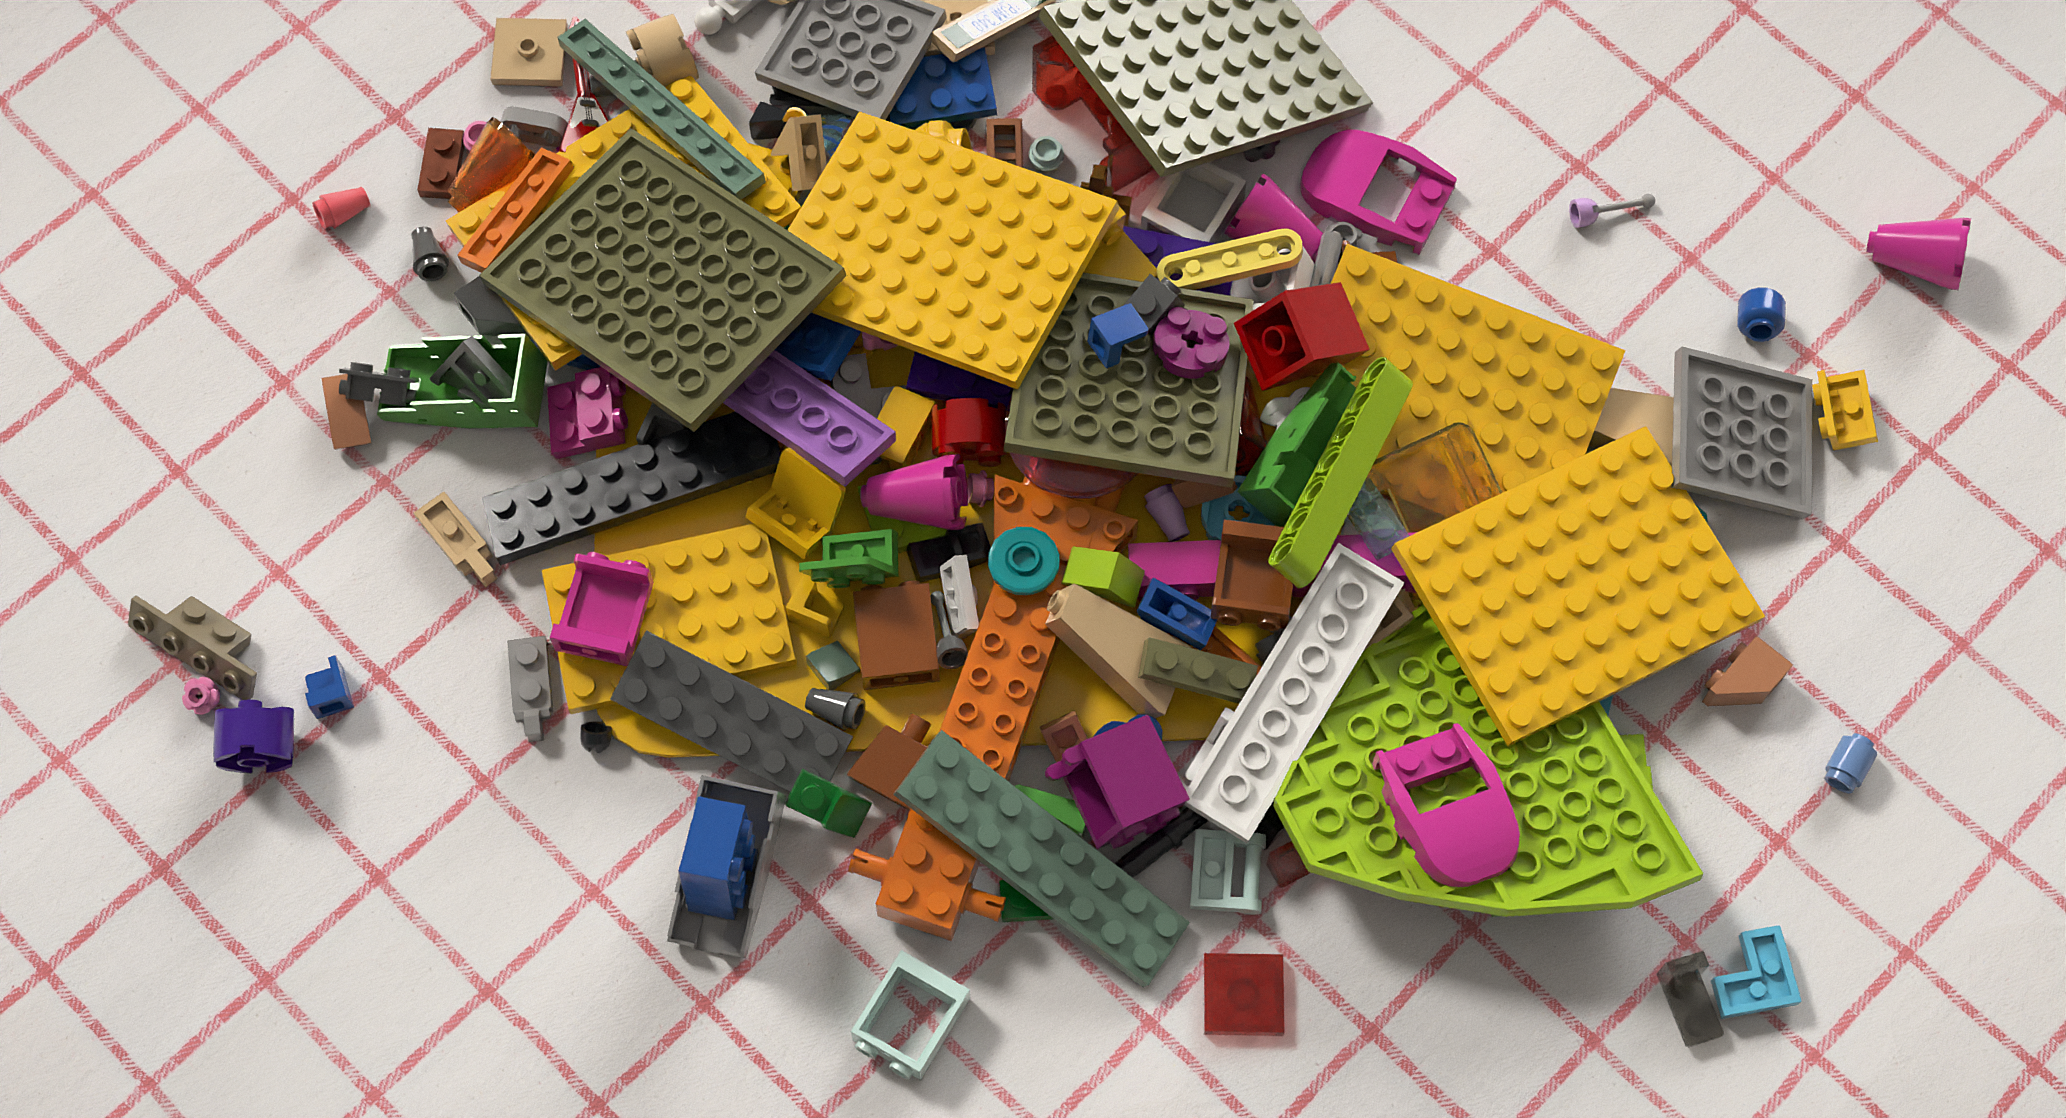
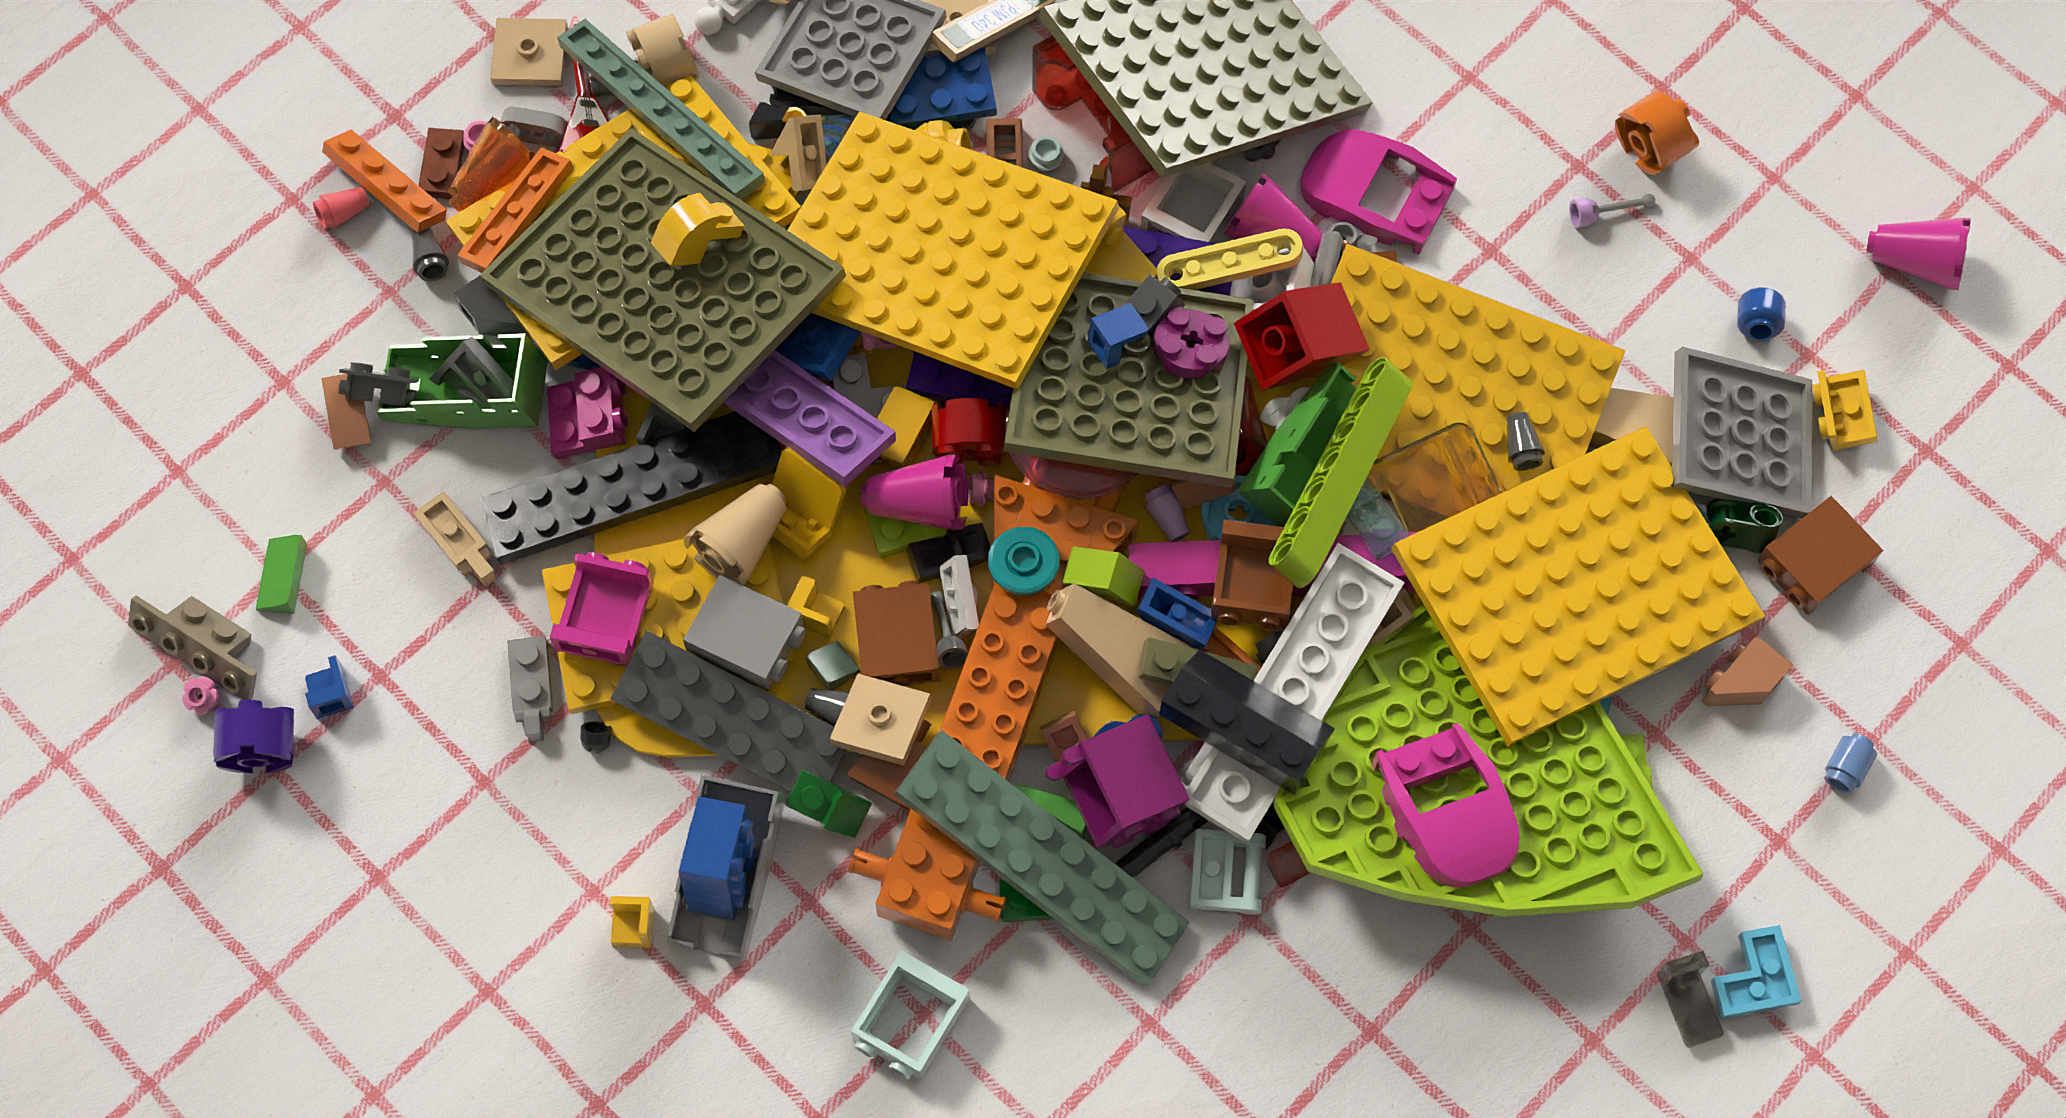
(282, 574): none -> bright green slope
(384, 181): none -> orange plate
(632, 921): none -> yellow panel
(690, 226): none -> yellow brick
(738, 533): none -> tan cone
(745, 633): none -> light grey brick
(855, 557): bright green bracket -> none
(880, 719): none -> tan plate
(1243, 994): clear red plate -> none
(1245, 721): none -> black slope
(1523, 443): none -> dark grey cone
(1656, 131): none -> orange brick
(1746, 525): none -> dark green piece
(1818, 555): none -> dark orange panel

